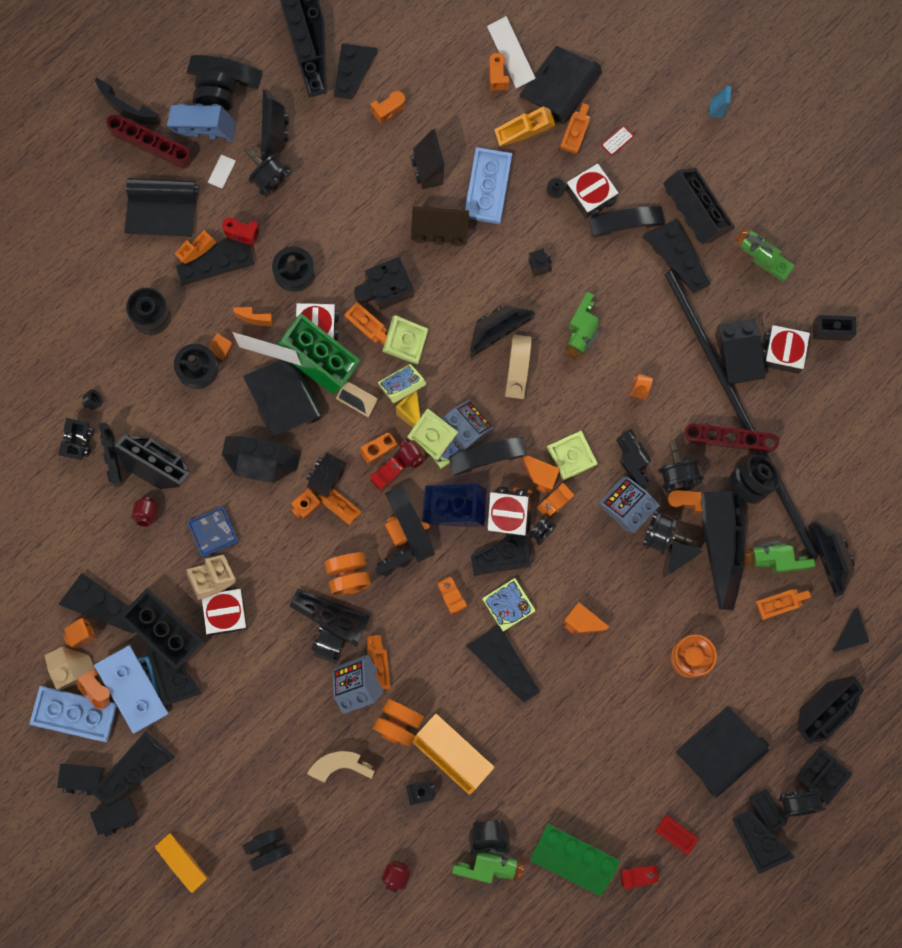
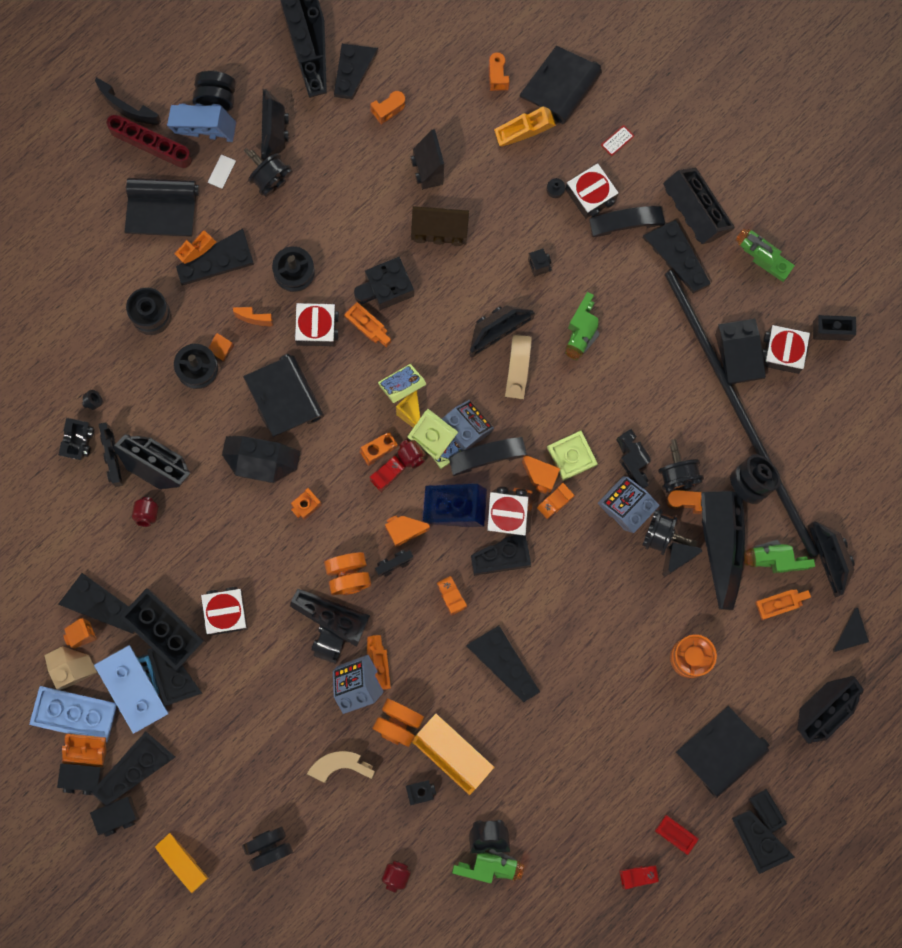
(84, 750): none -> orange hinge
(91, 688): orange leg -> none
(211, 577): tan slope -> none
(212, 532): tile -> none
(240, 231): red leg -> none
(245, 74): black slope -> none
(267, 348): white sticker -> none
(319, 354): green slope -> none
(326, 475): black brick -> none
(339, 506): orange hinge -> none
(357, 399): tan slope -> none
(405, 340): yellowish green tile -> none
(410, 523): black slope -> none
(488, 185): light blue plate -> none
(508, 604): tile -> none
(514, 57): white sticker -> none
(540, 529): black wheel -> none
(574, 860): green slope -> none
(576, 130): orange hinge -> none
(583, 621): orange slope -> none
(641, 386): orange leg -> none
(720, 103): dark azure slope -> none
(740, 434): dark red beam -> none
(802, 803): black wheel -> none
(824, 773): black slope -> none

